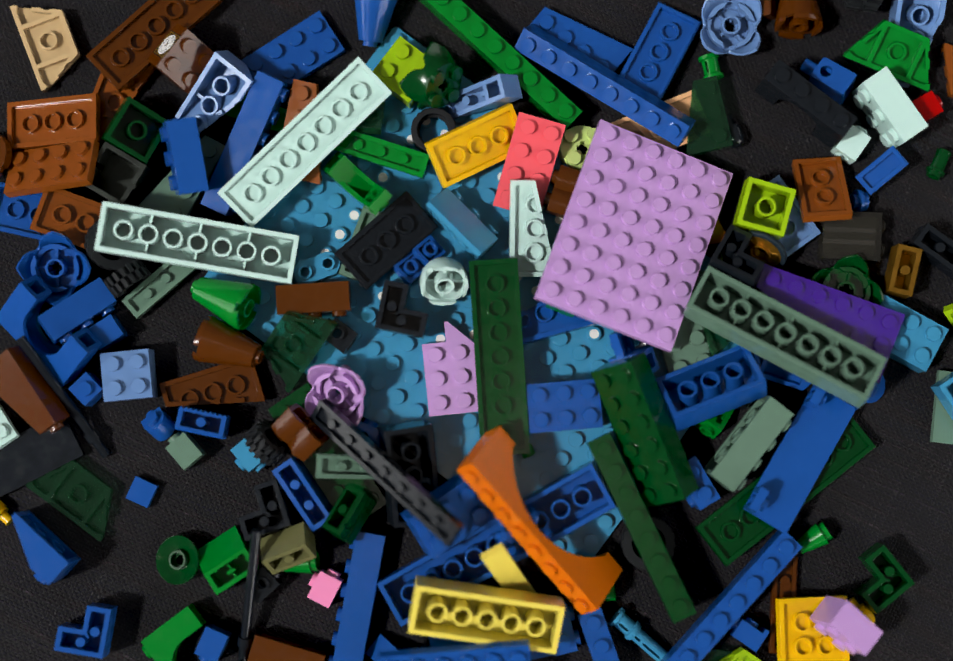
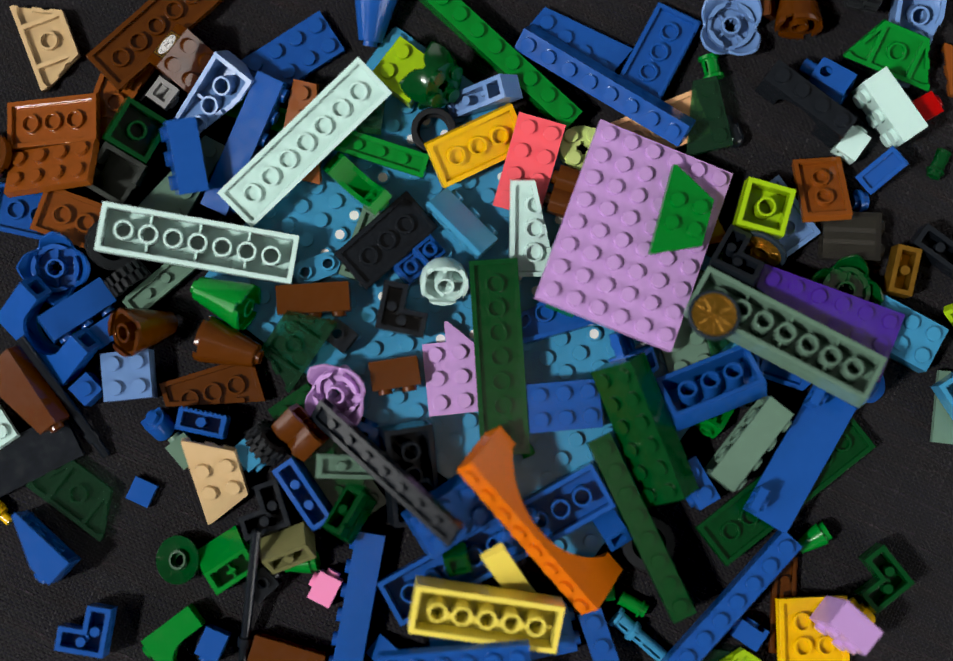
(139, 329): none -> reddish brown cone
(163, 94): none -> light grey brick
(216, 476): none -> tan wing
(395, 374): none -> reddish brown brick
(457, 560): none -> dark green slope
(612, 530): none -> blue brick
(633, 604): none -> green pin
(681, 215): none -> green wing
(714, 315): none -> pearl gold wheel

